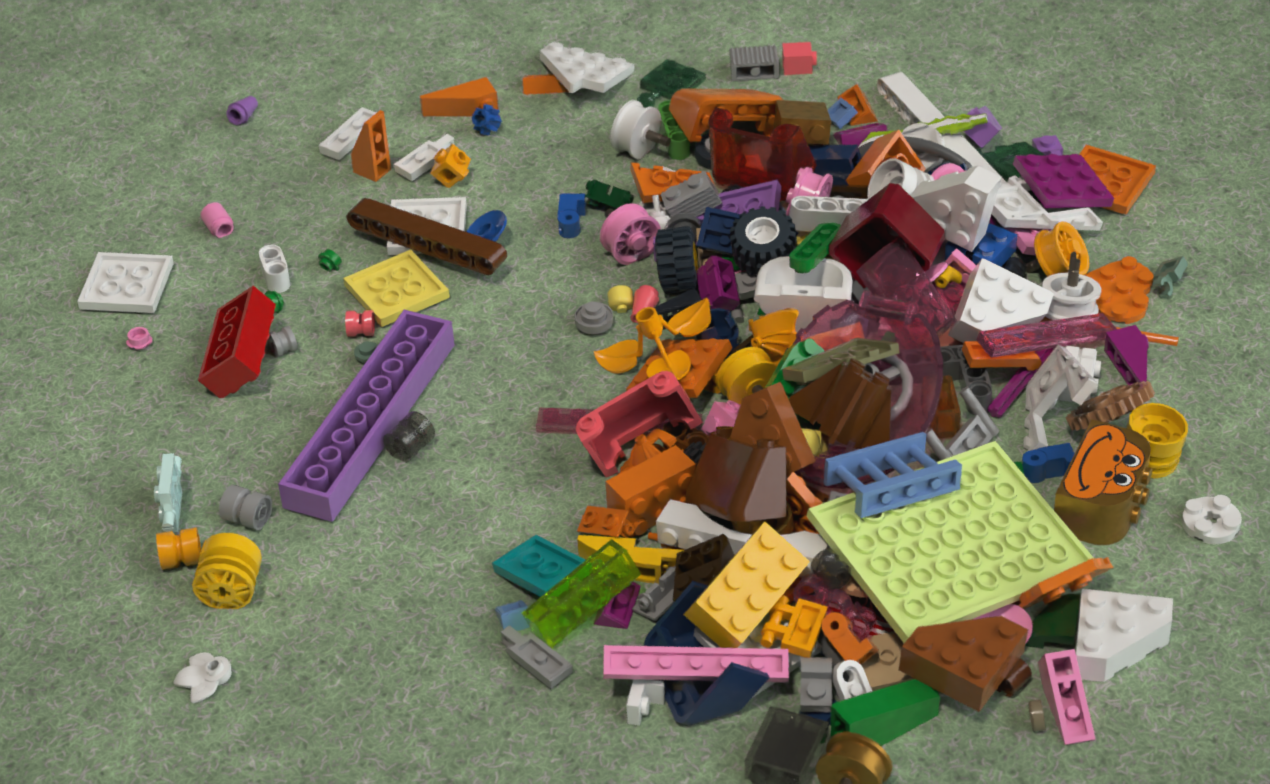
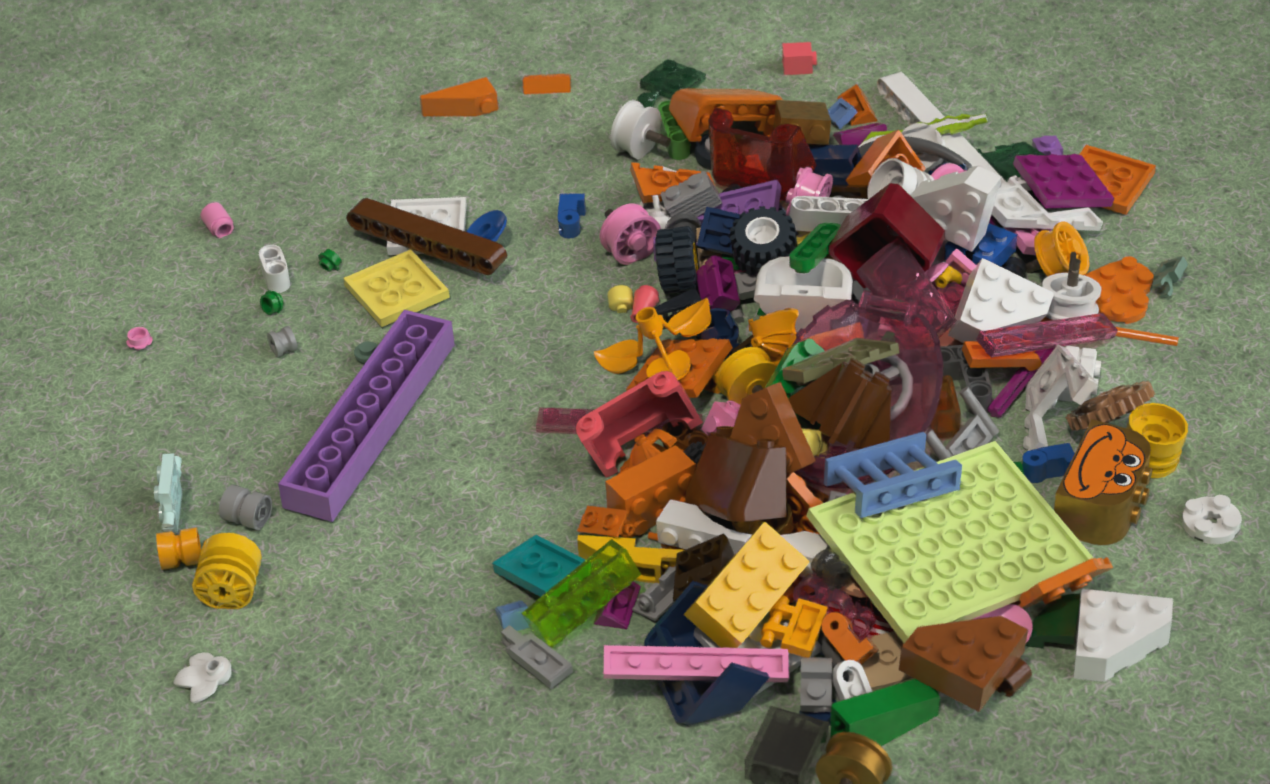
(125, 282): white plate -> none
(237, 342): red brick -> none
(241, 110): medium lavender cone -> none
(345, 137): white plate -> none
(360, 323): coral wheel -> none
(371, 151): orange slope -> none
(409, 436): clear smoke wheel -> none
(422, 158): white hinge -> none
(450, 165): light orange brick -> none
(486, 119): blue gear -> none
(584, 70): white wing -> none
(594, 318): light grey plate -> none
(598, 194): dark green hinge -> none
(641, 695): white bracket -> none
(754, 63): light grey brick -> none
(984, 132): medium lavender slope -> none
(1036, 715): dark tan tile -> none
(1066, 696): bright pink slope -> none
(1128, 353): magenta slope -> none

